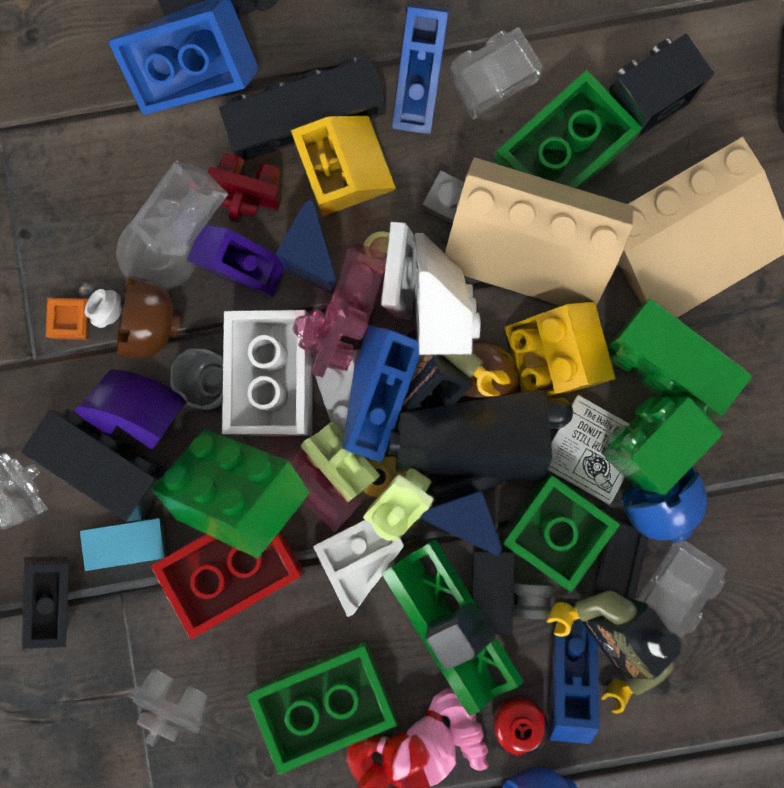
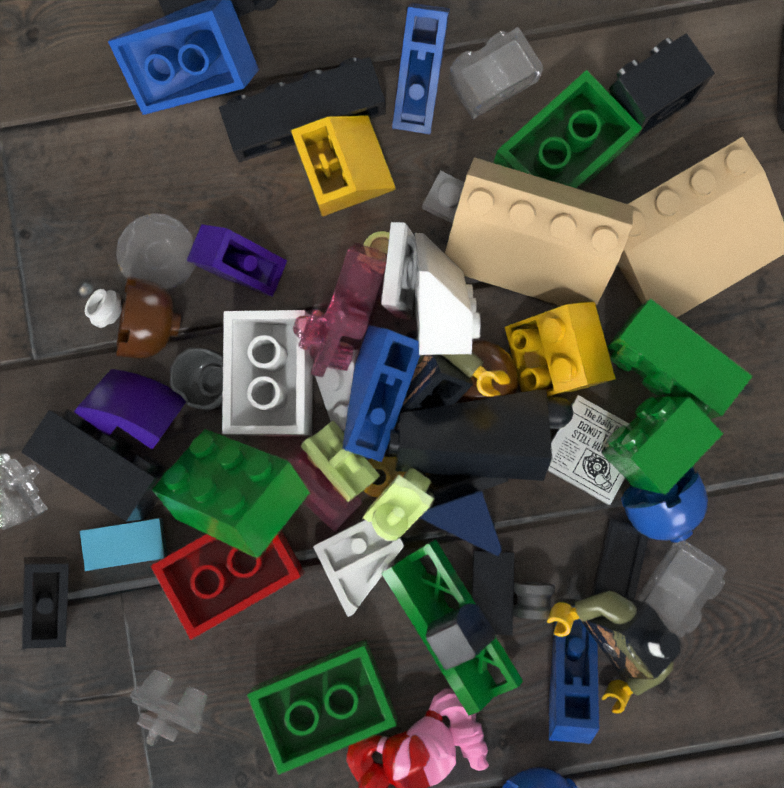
(67, 319): orange tile -> none
(178, 209): clear brick -> none
(246, 193): dark red hips -> none
(306, 251): dark blue slope -> none
(510, 715): red head -> none
(558, 531): green brick -> none

